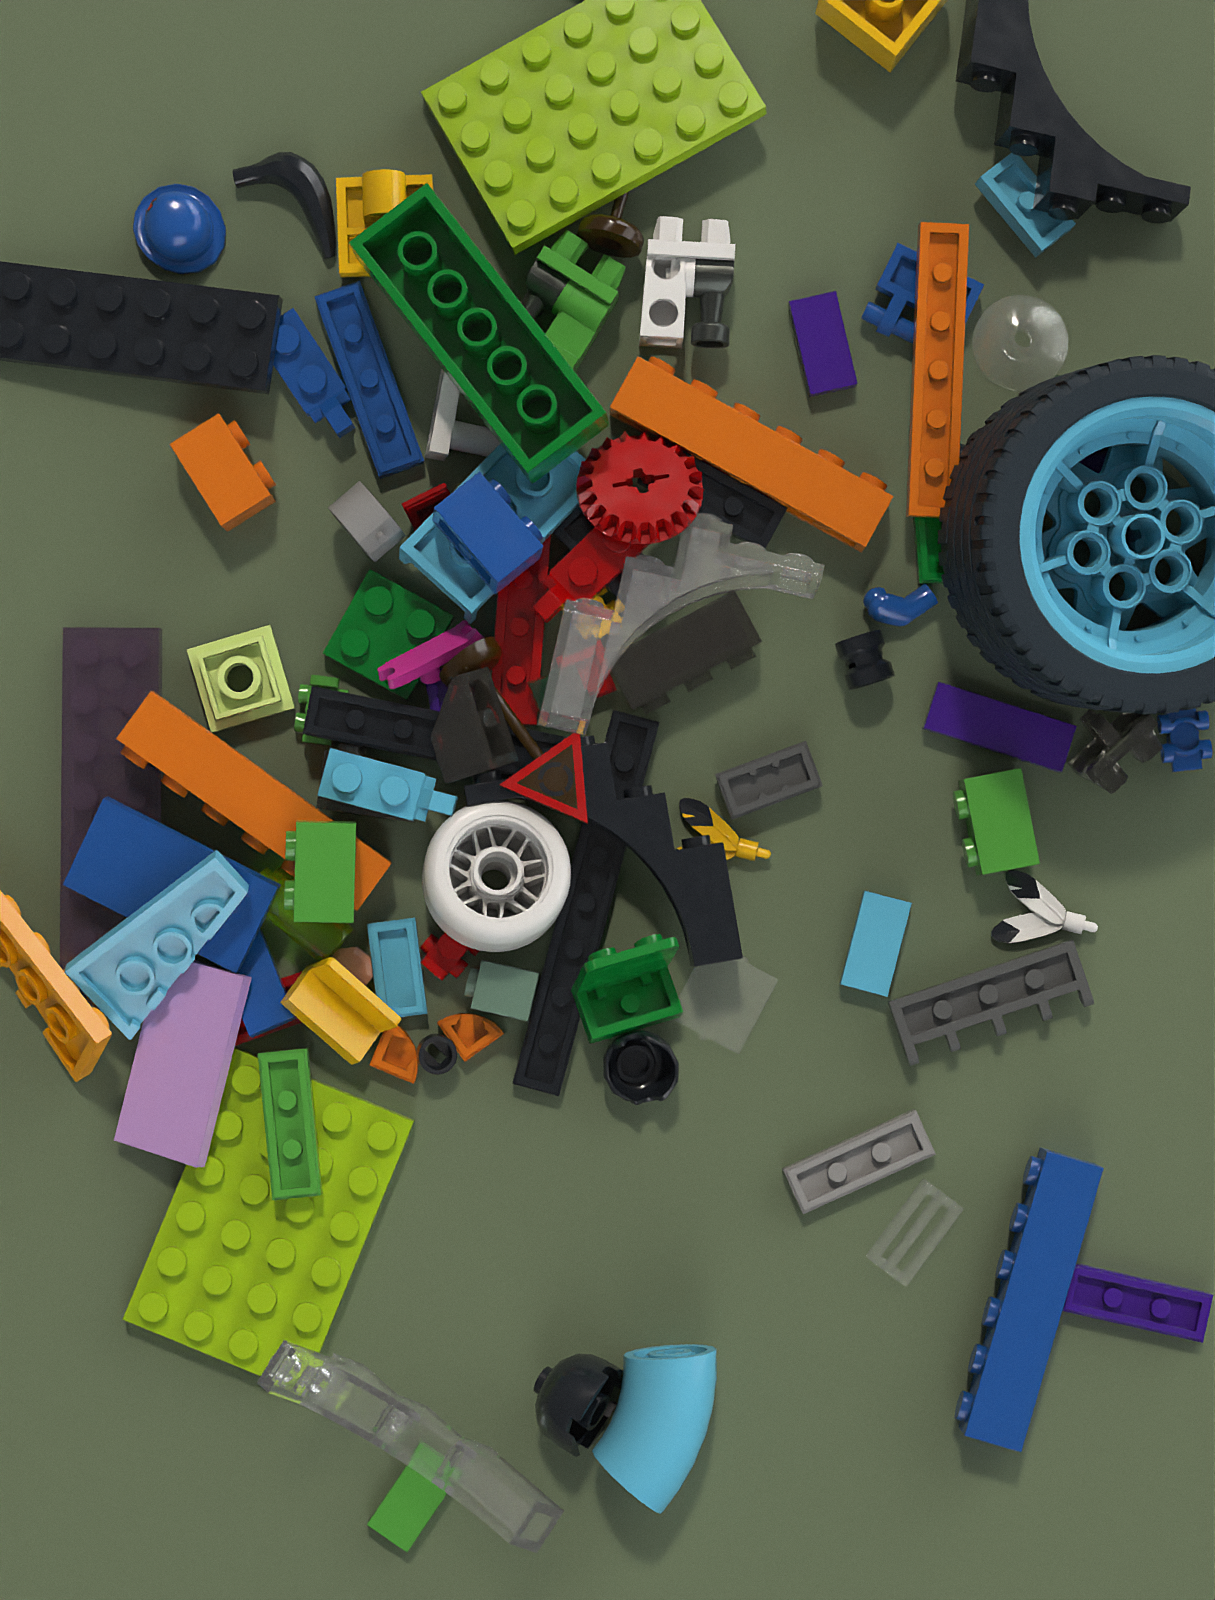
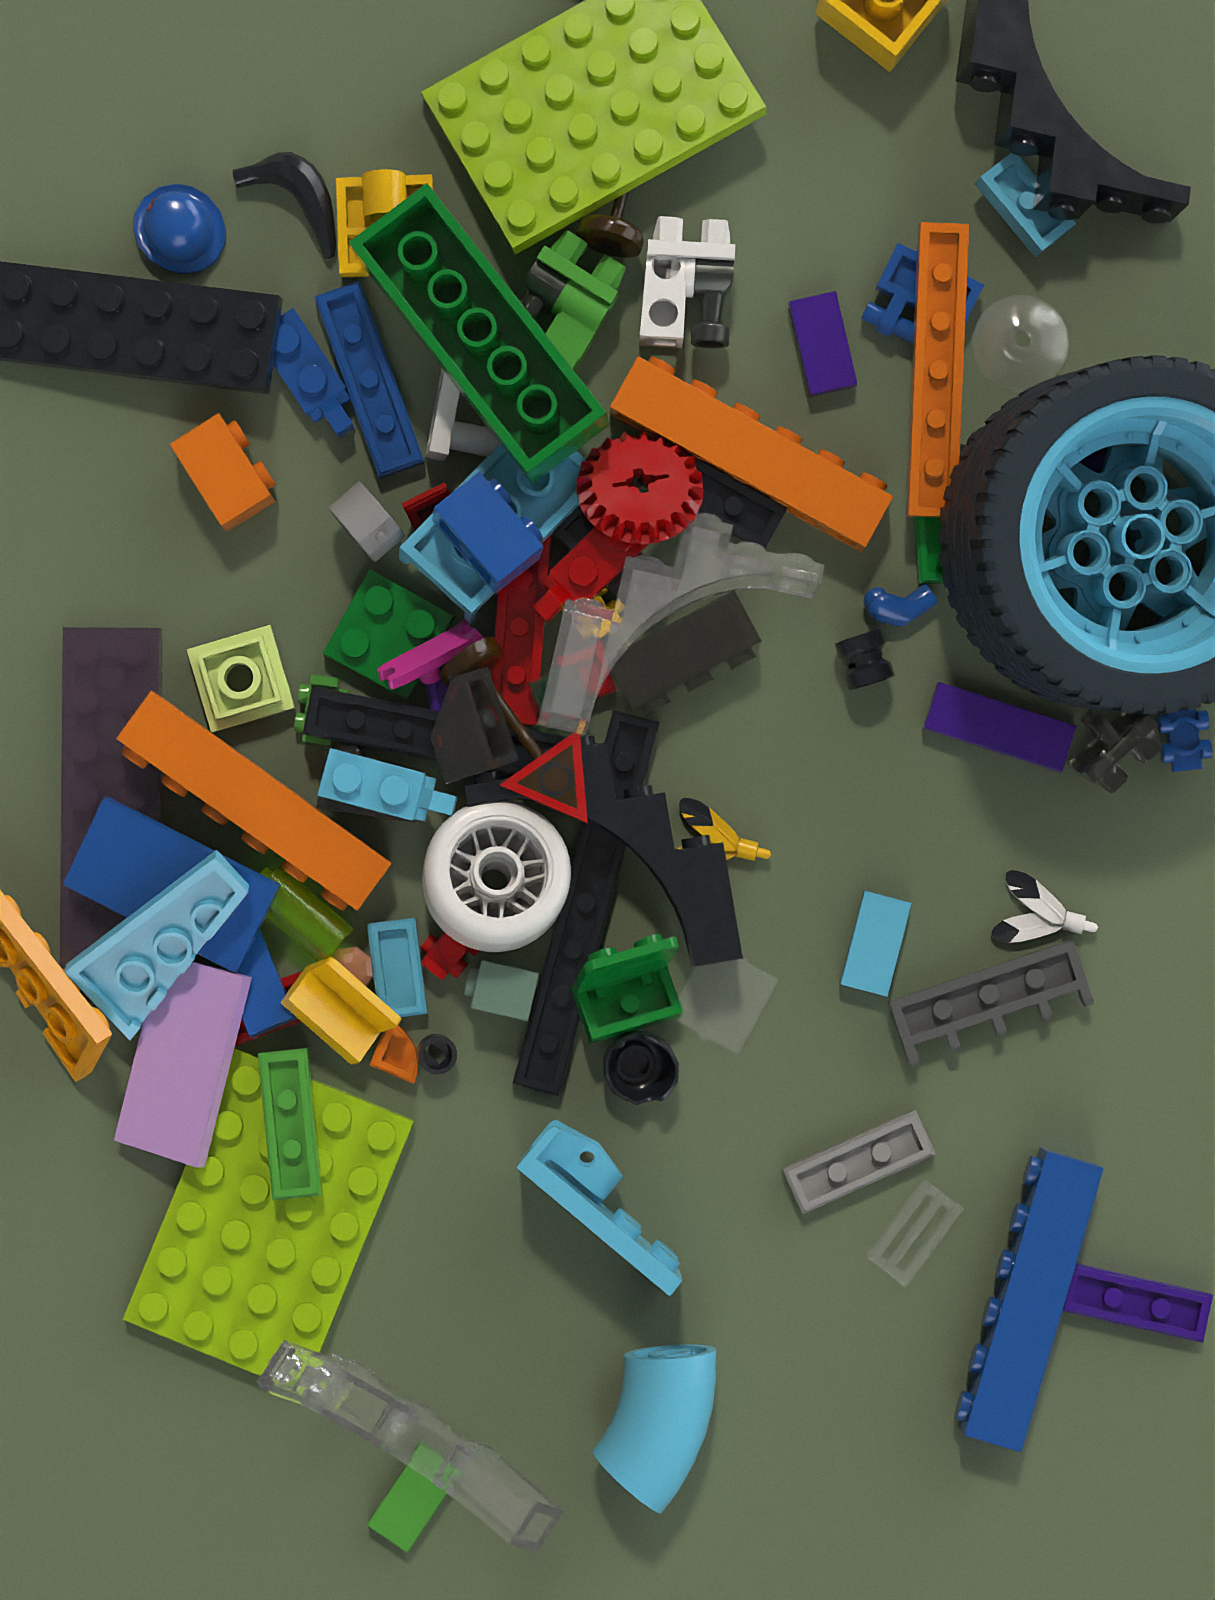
(322, 871): bright green brick -> none
(470, 1032): orange tile -> none
(575, 1400): black cylinder -> none
(581, 1189): none -> medium azure plate
(768, 780): dark grey plate -> none
(996, 822): bright green brick -> none

